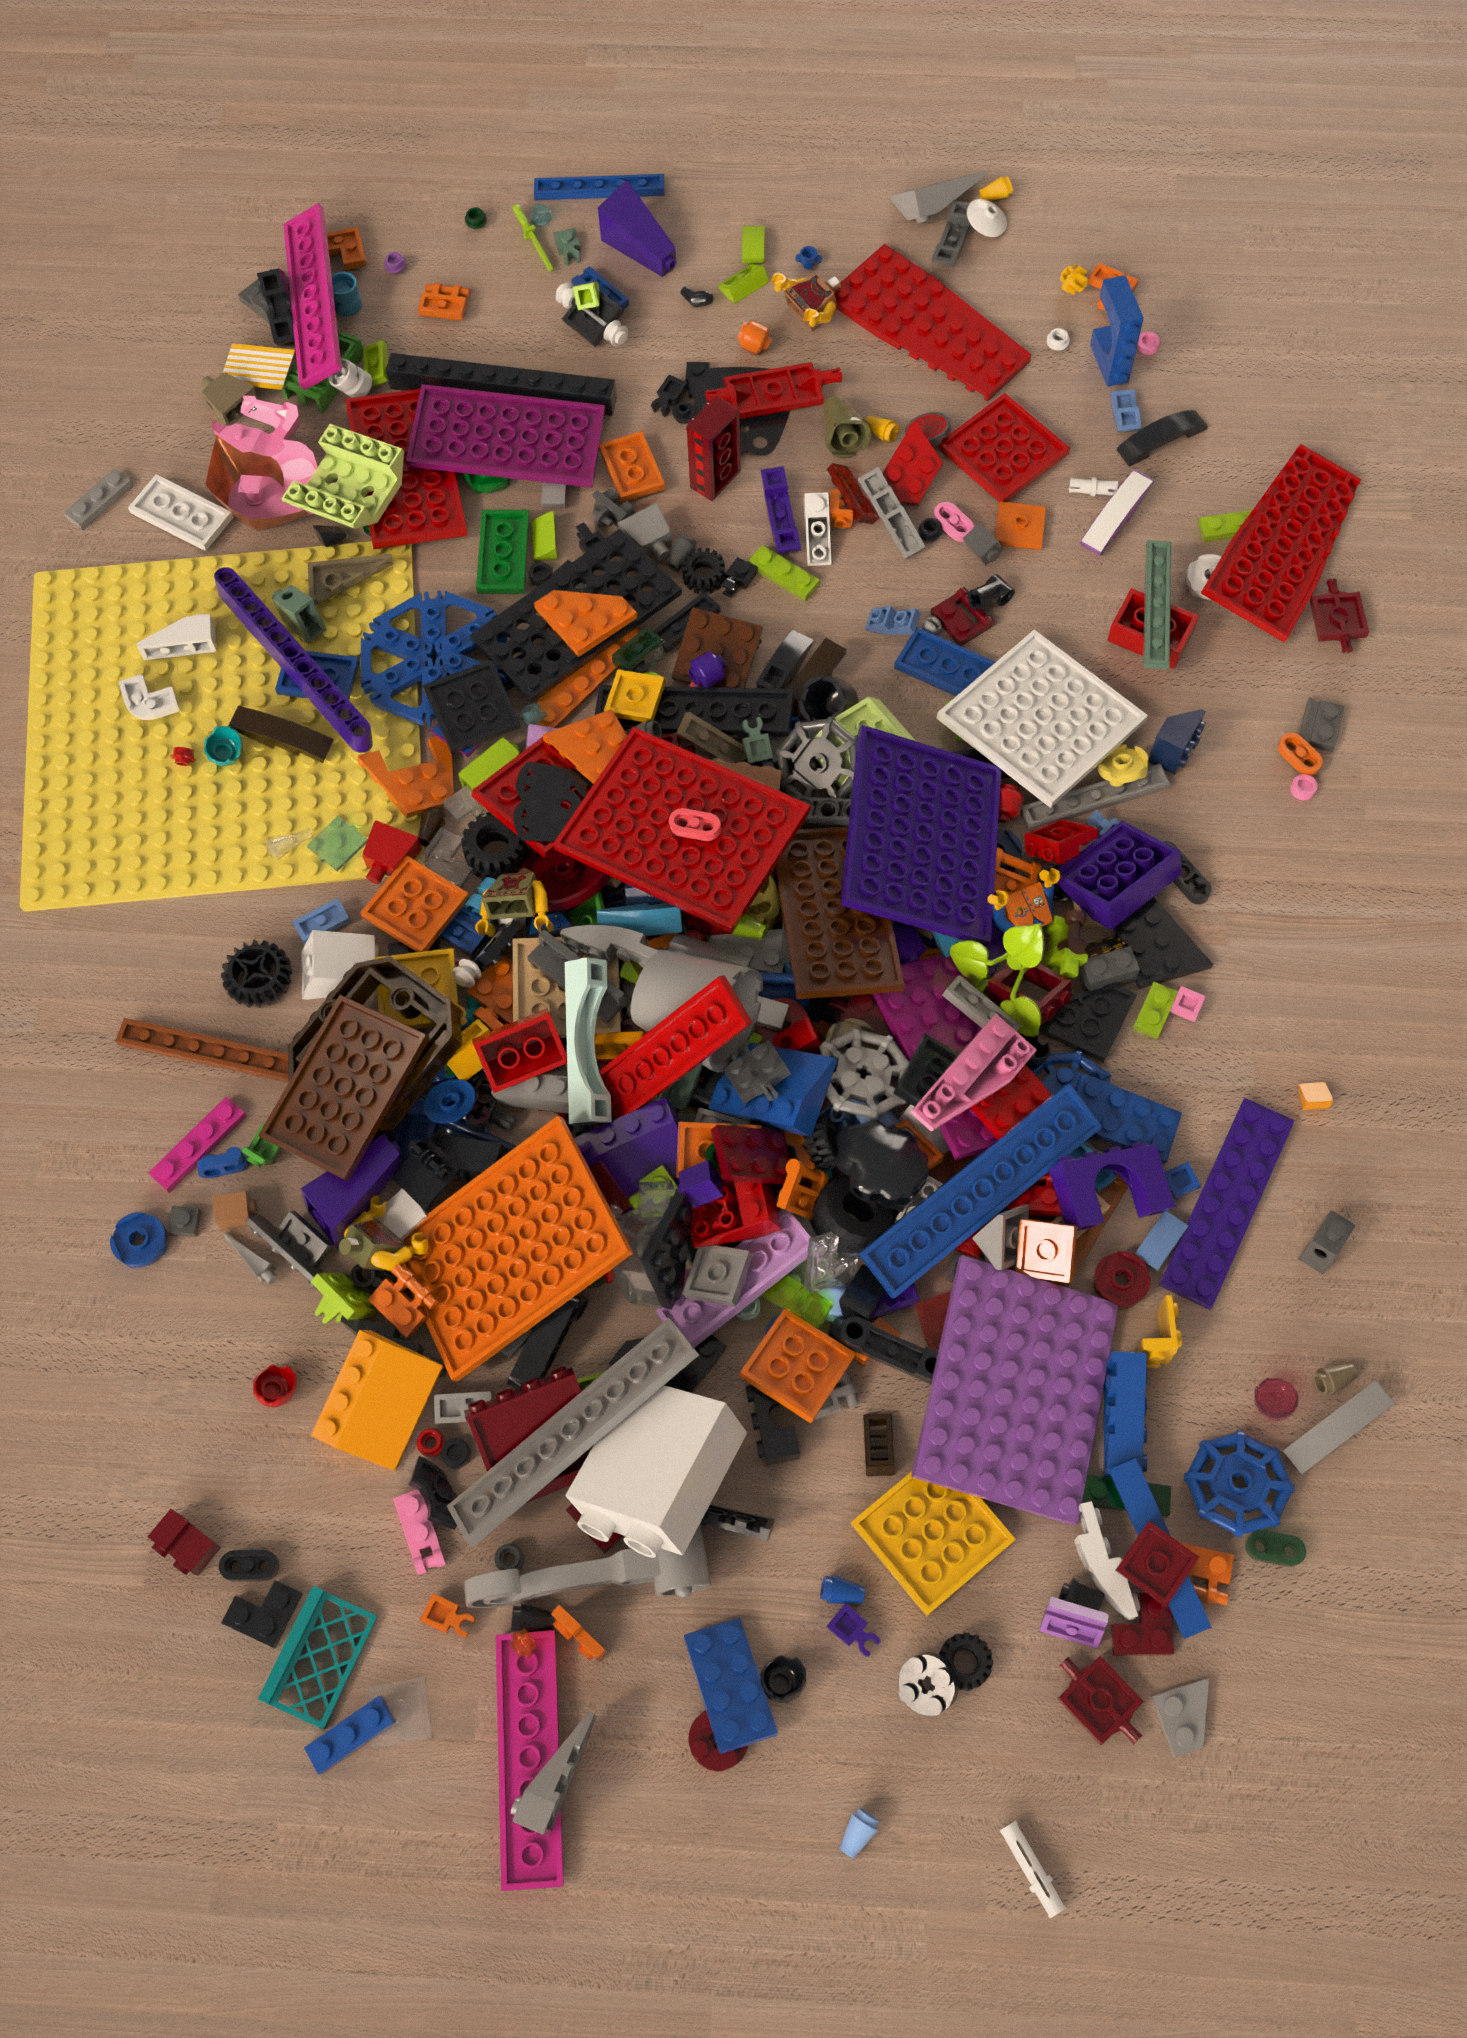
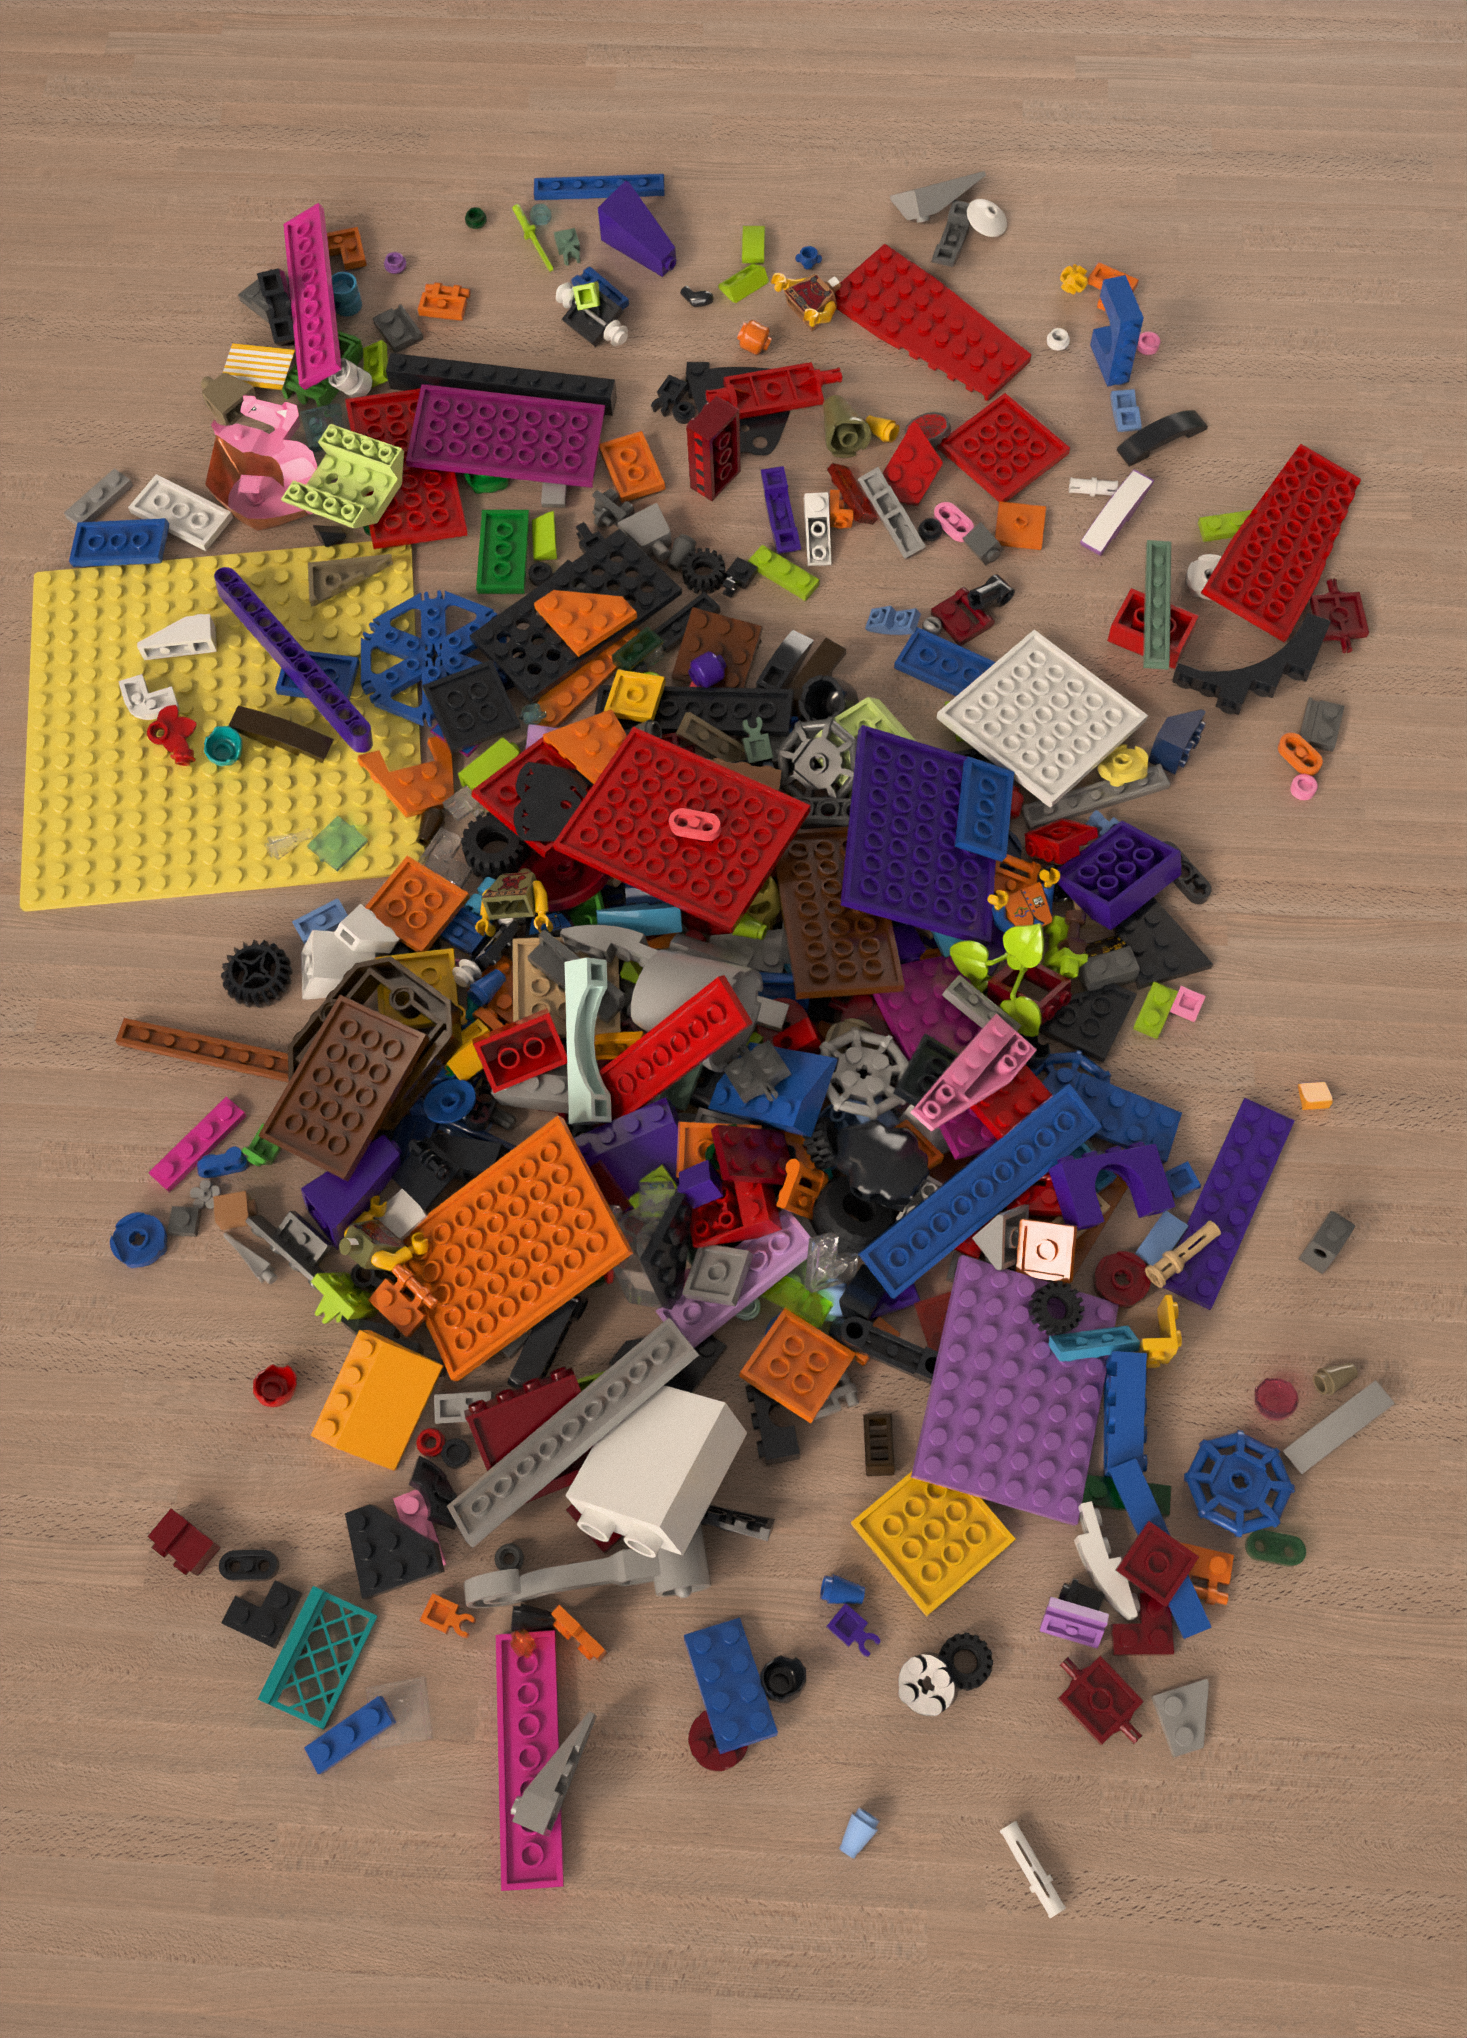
(119, 542): none -> blue plate
(175, 729): none -> red plate
(205, 1195): none -> light grey plant
(294, 603): sand green torso -> none
(315, 423): none -> clear light blue plate
(365, 933): none -> white slope
(387, 849): red torso -> none
(389, 1552): none -> black plate
(397, 328): none -> dark grey plate
(485, 988): none -> blue cone
(984, 809): none -> blue plate
(998, 189): yellow cone -> none
(1067, 1297): none -> black tyre
(1093, 1343): none -> dark azure plate
(1171, 1259): none -> tan pin
(1263, 677): none -> black arch

